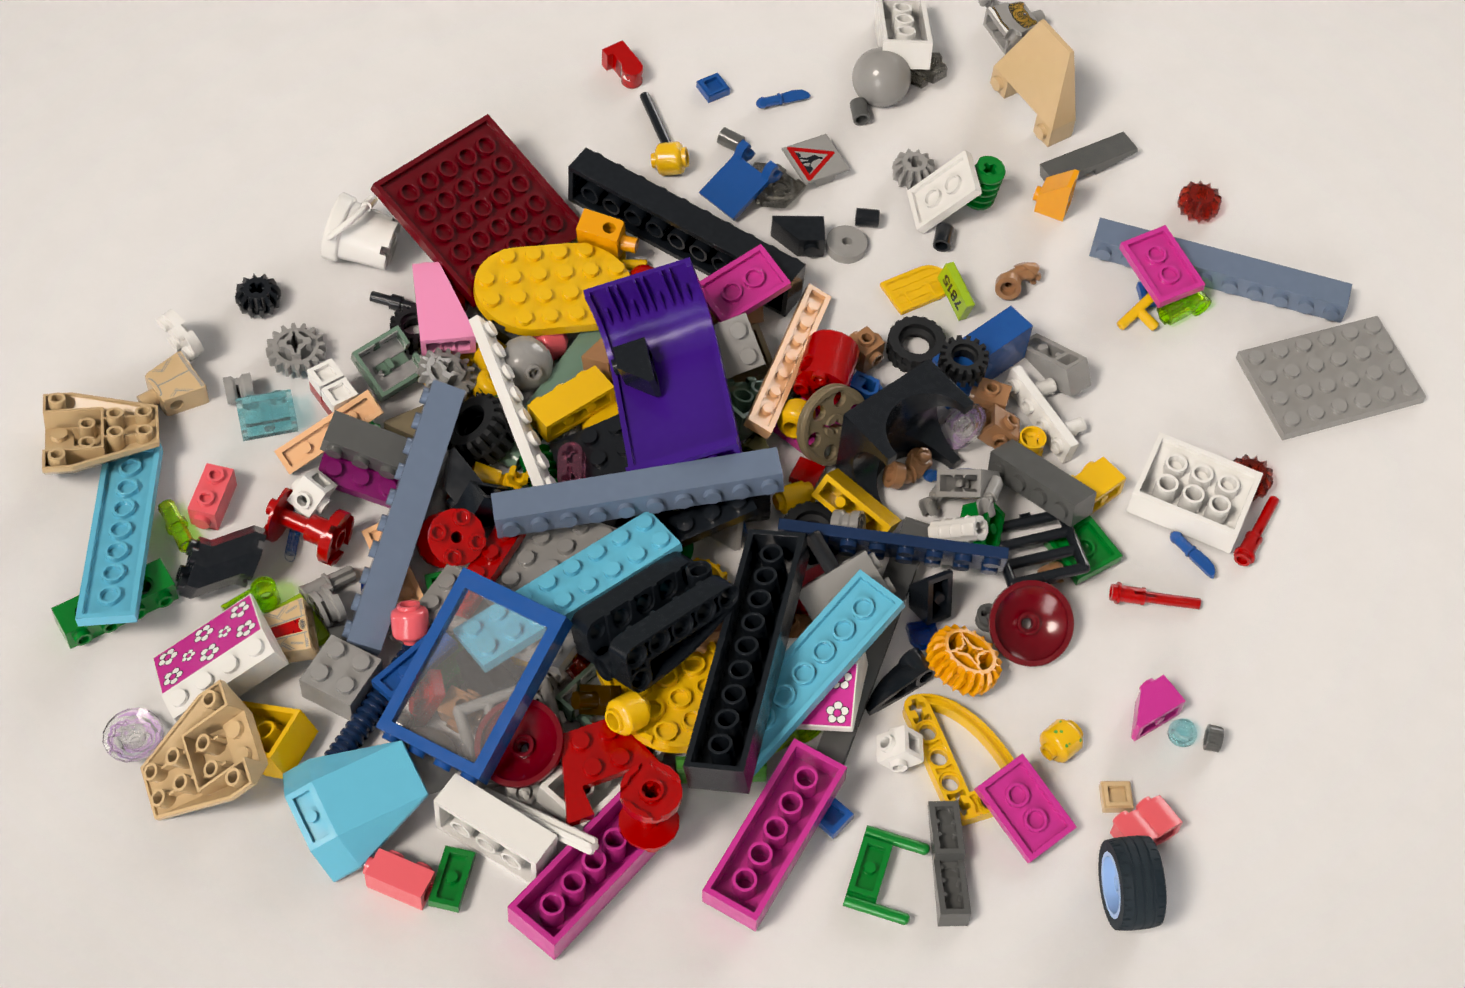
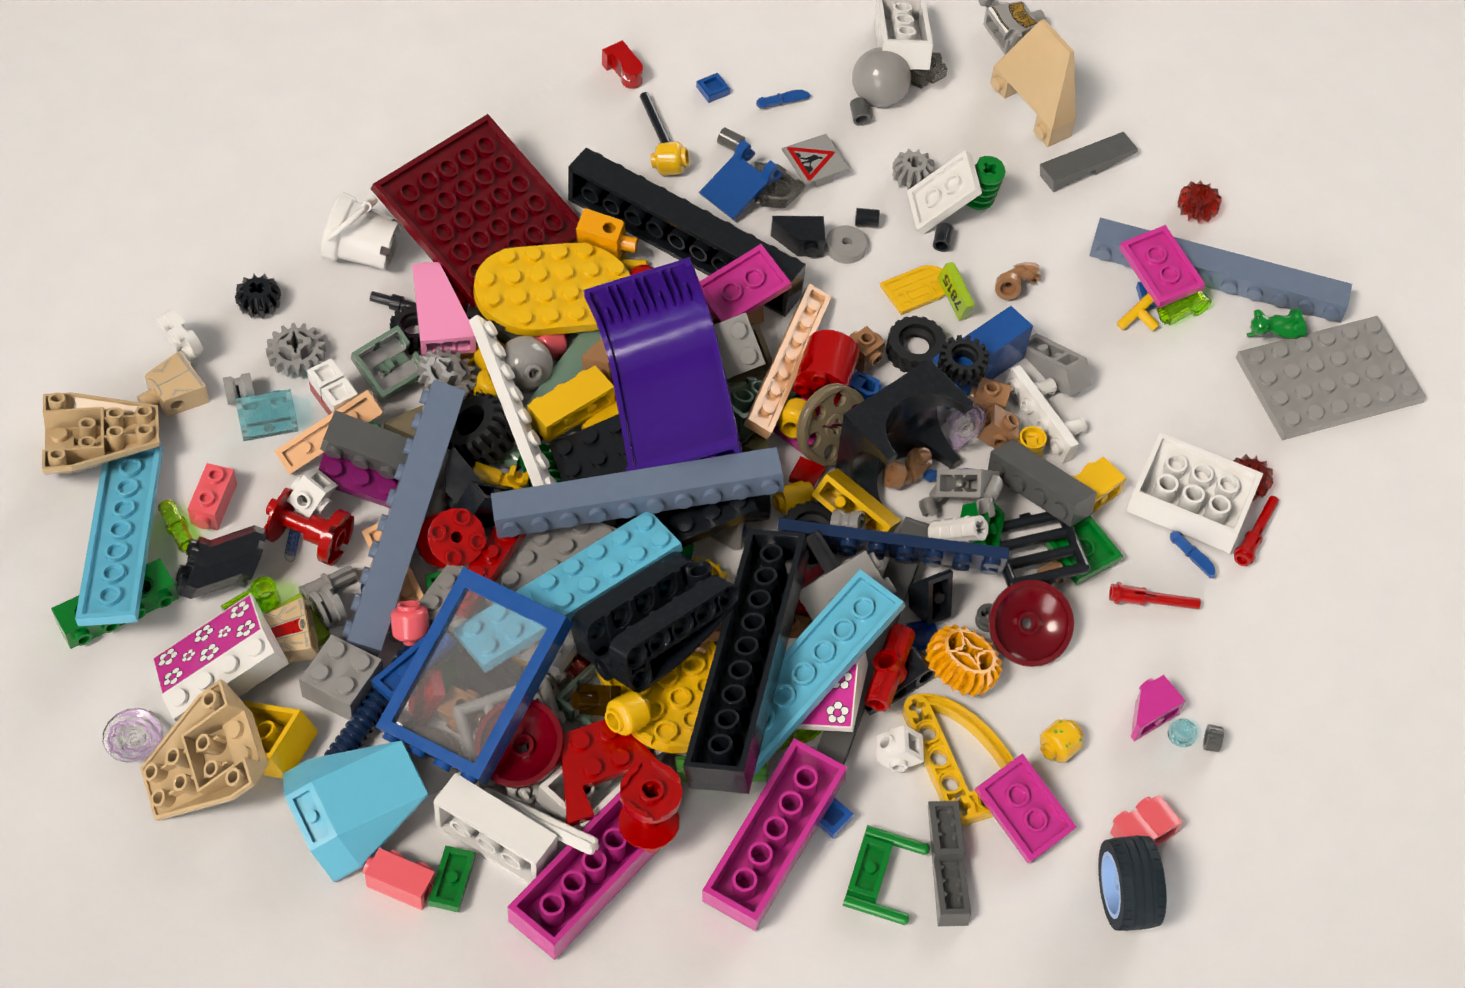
(578, 464): clear pink beam -> none
(636, 366): black slope -> none
(889, 667): none -> red piece
(1056, 194): light orange slope -> none
(1116, 796): tan tile -> none
(1285, 327): none -> green animal

